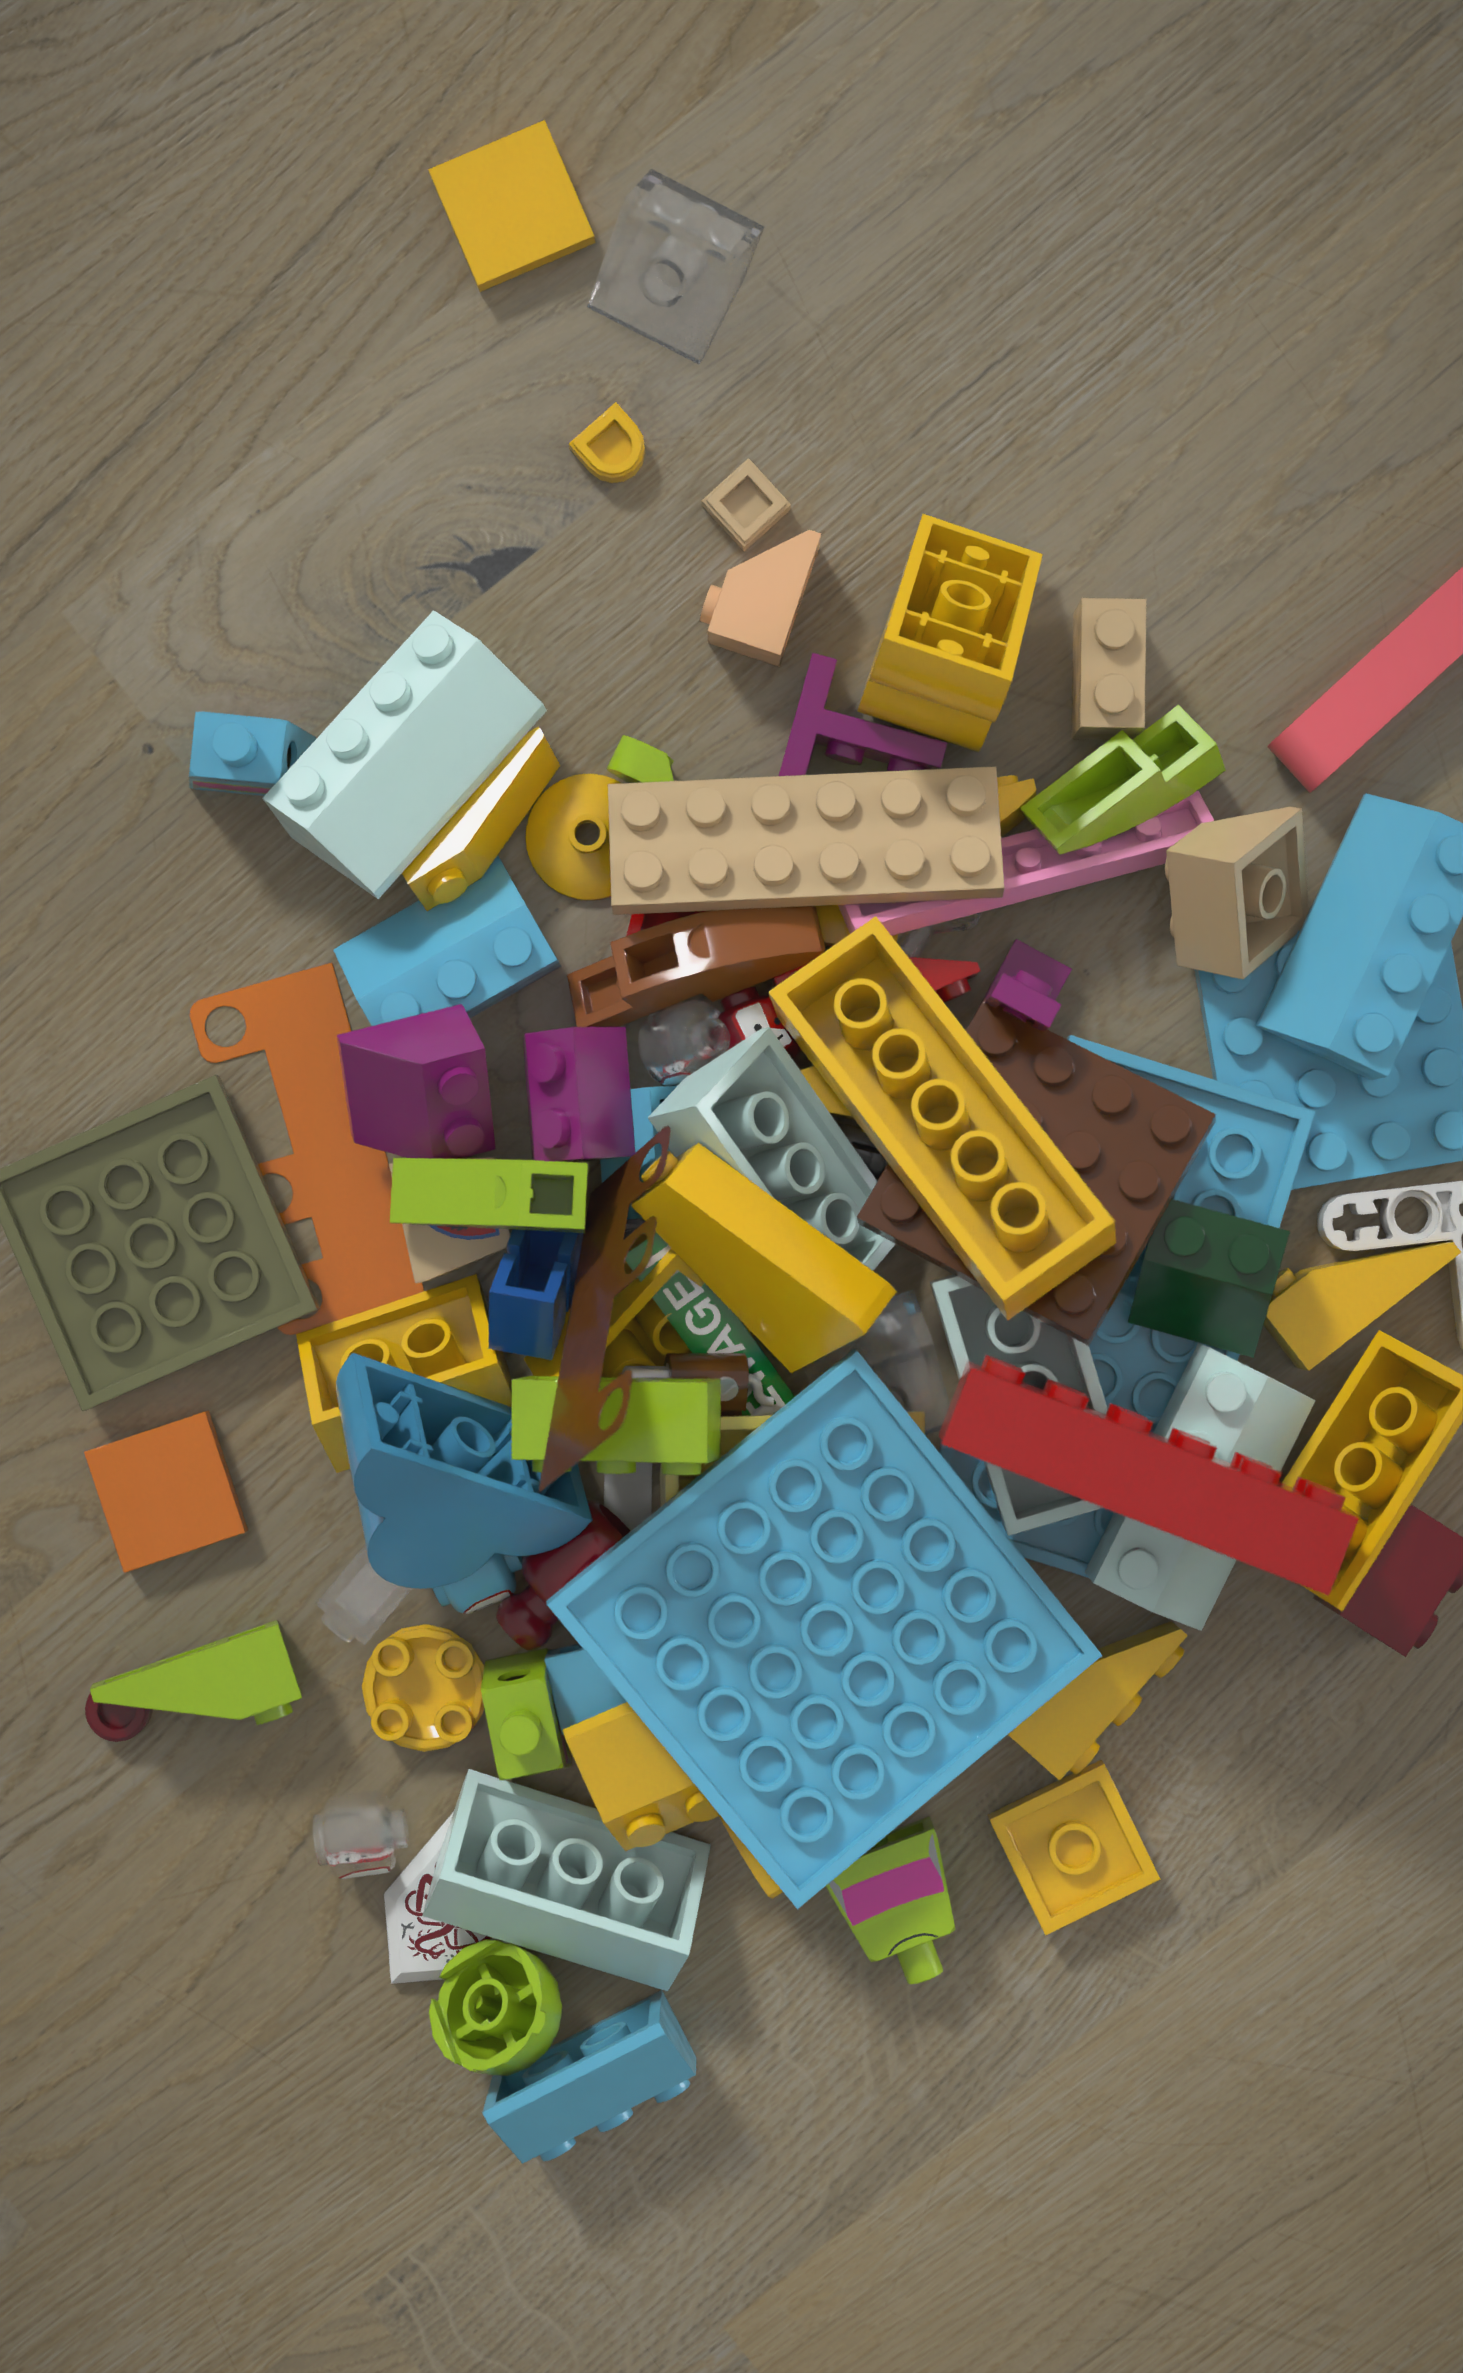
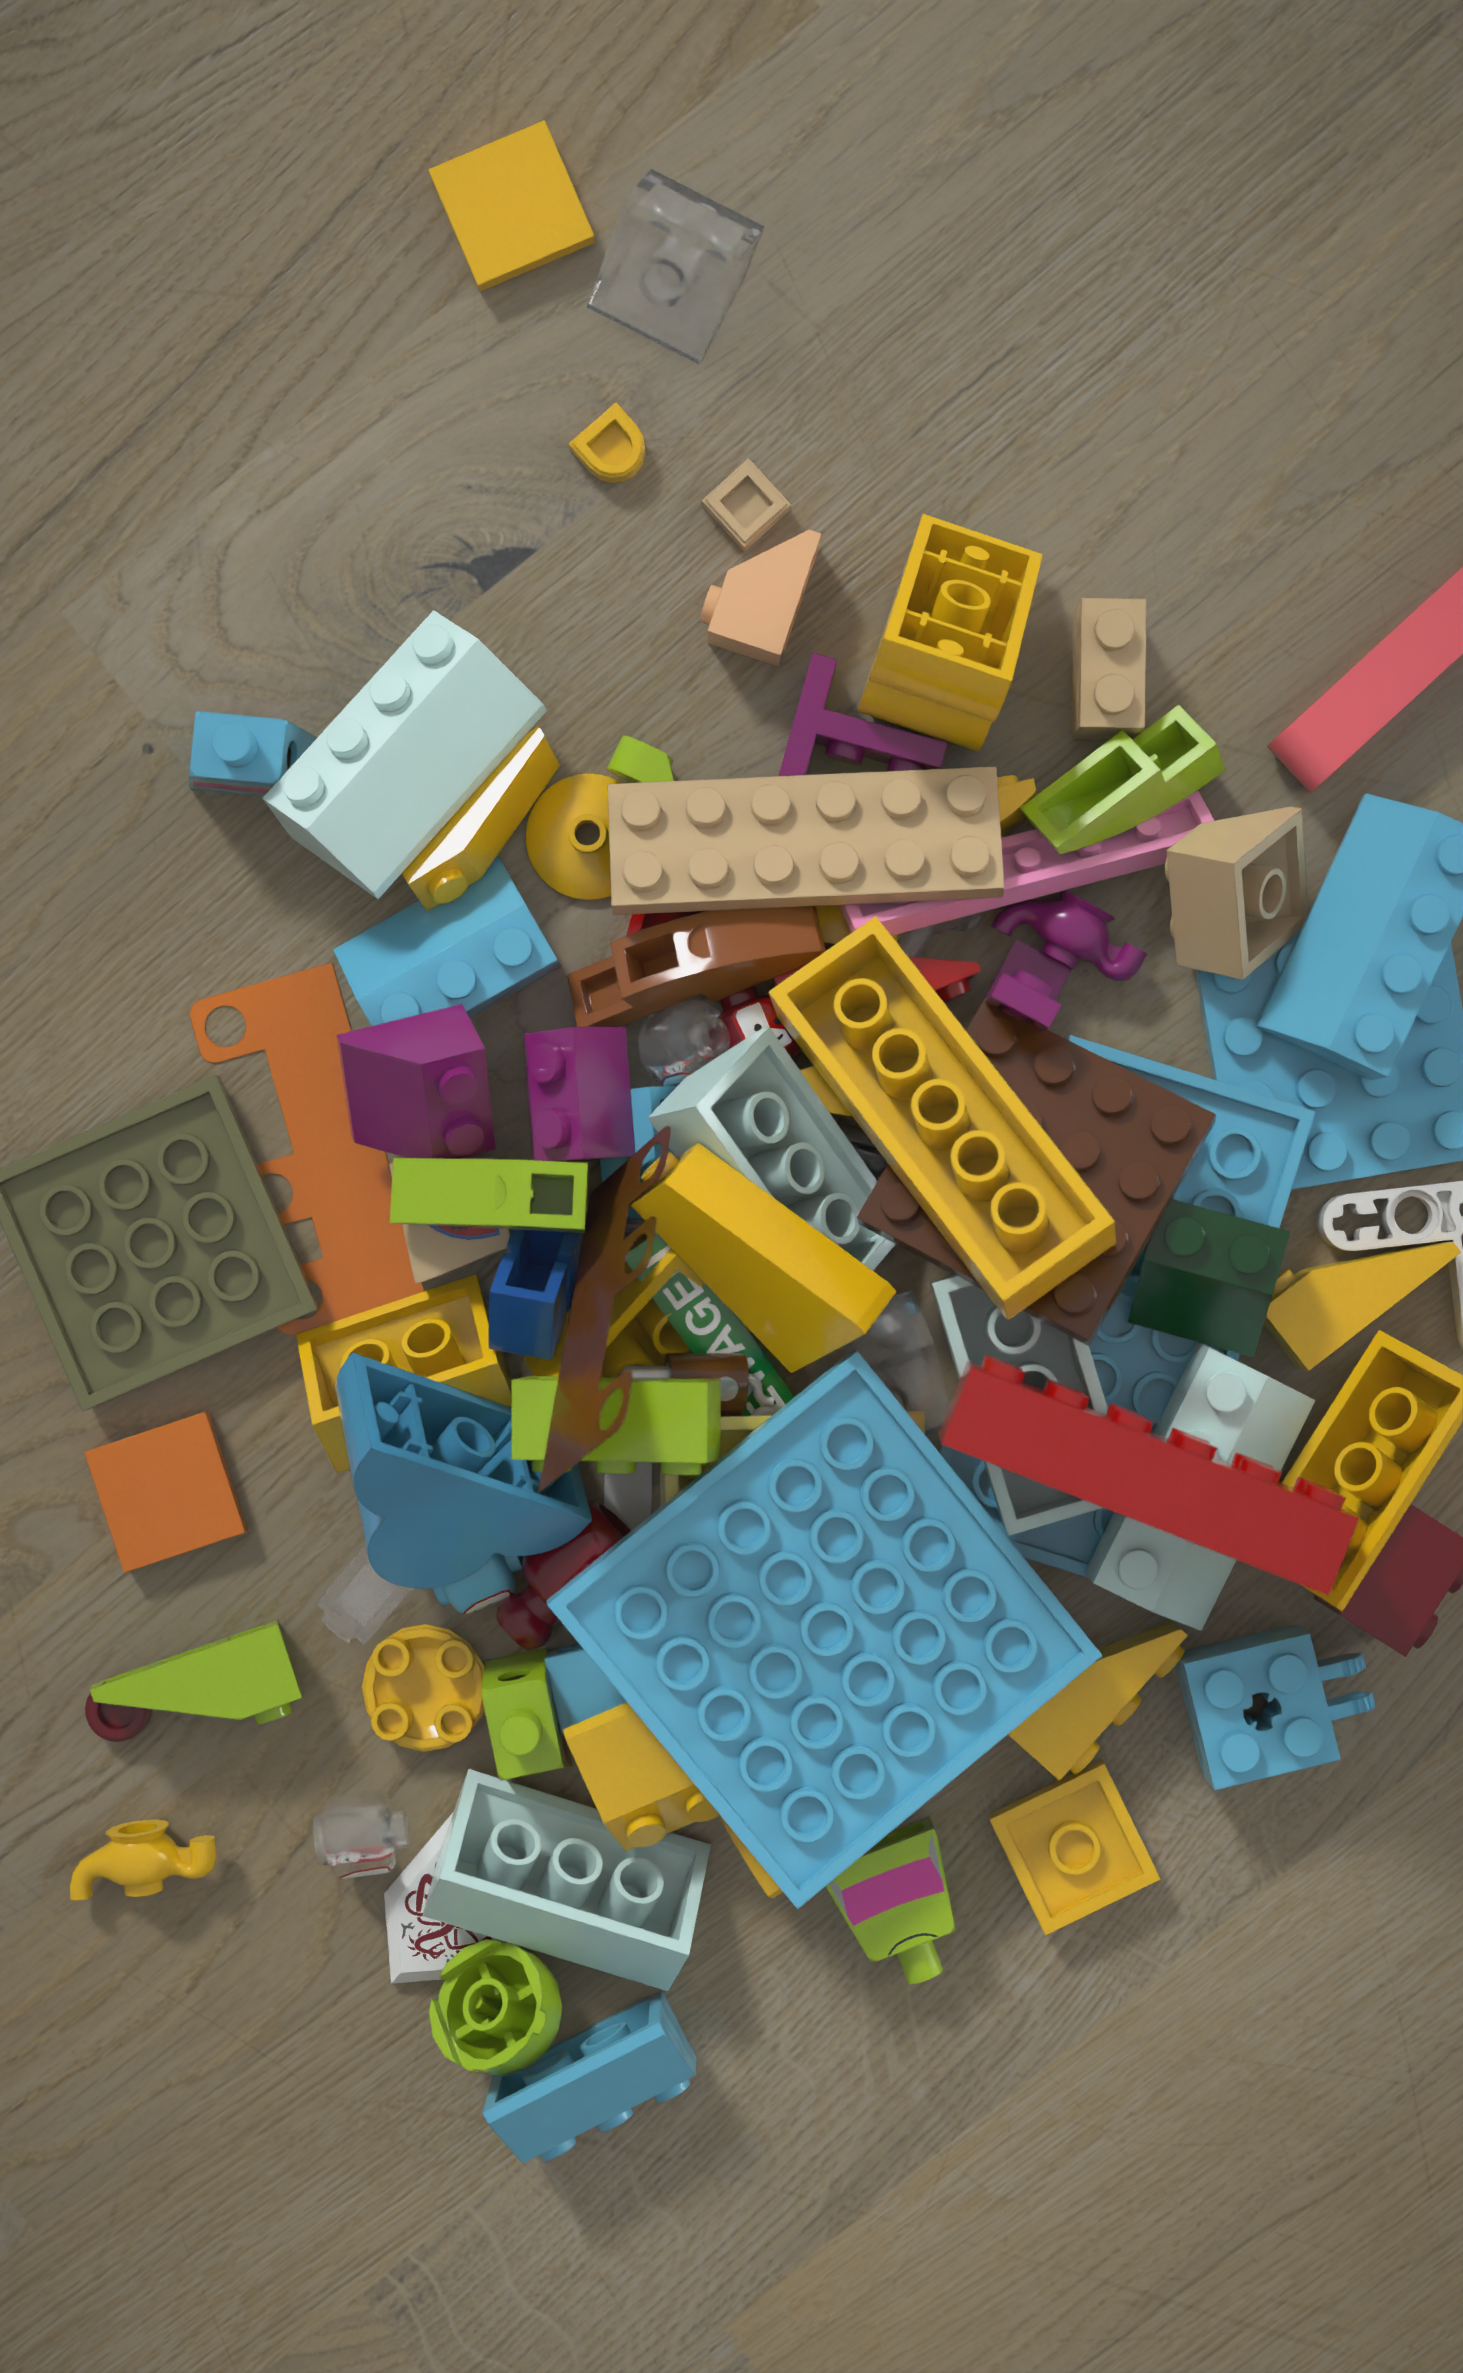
(141, 1859): none -> yellow piece
(1073, 932): none -> magenta piece
(1298, 1720): none -> medium azure hinge

